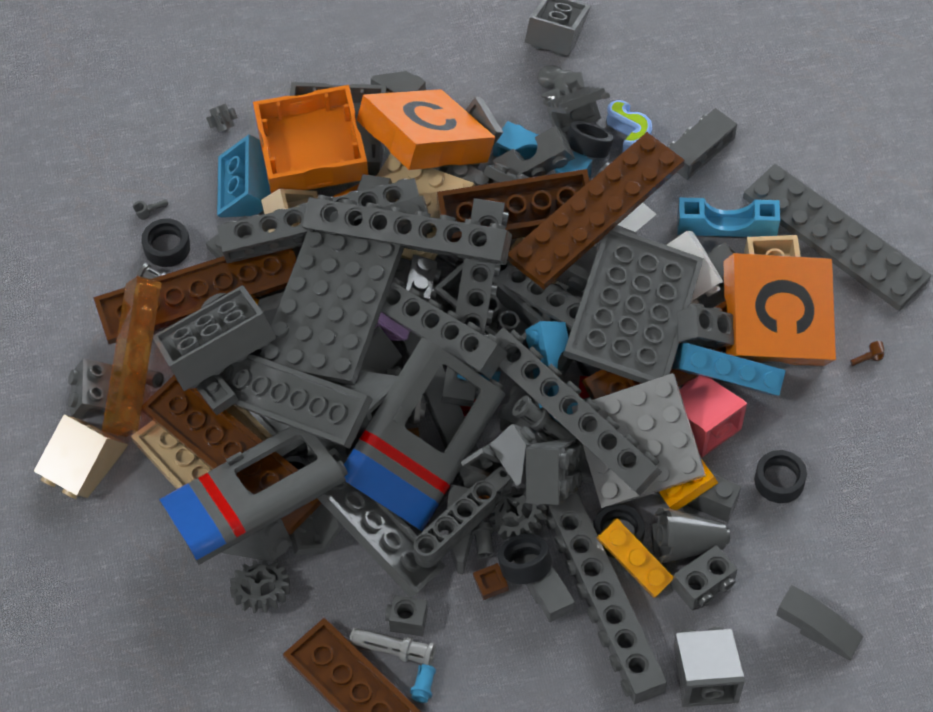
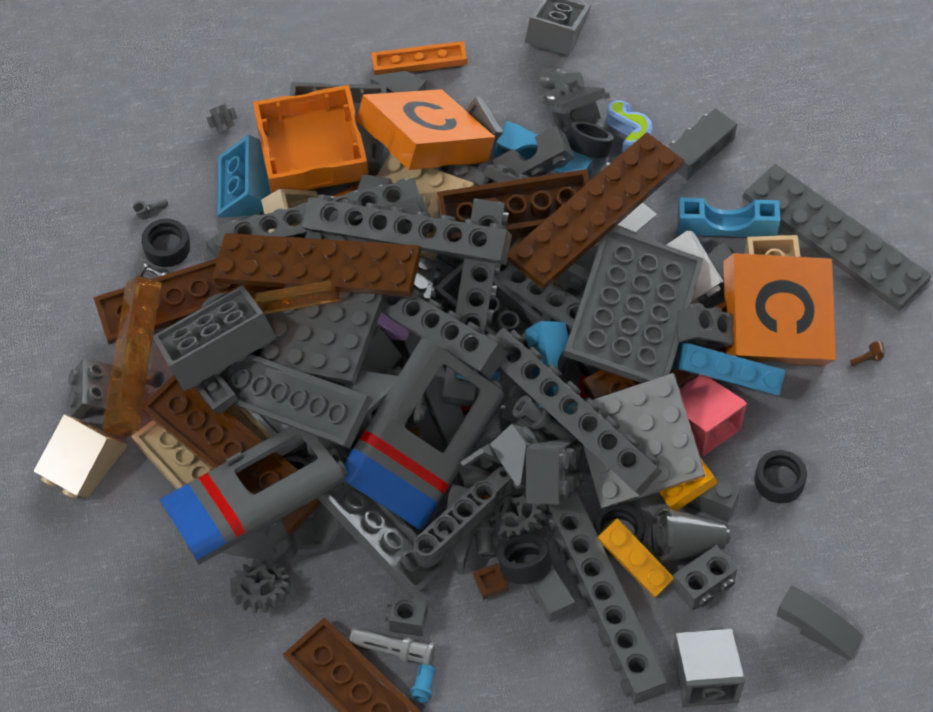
(297, 297): none -> clear orange tile
(303, 261): none -> reddish brown plate
(419, 58): none -> orange plate

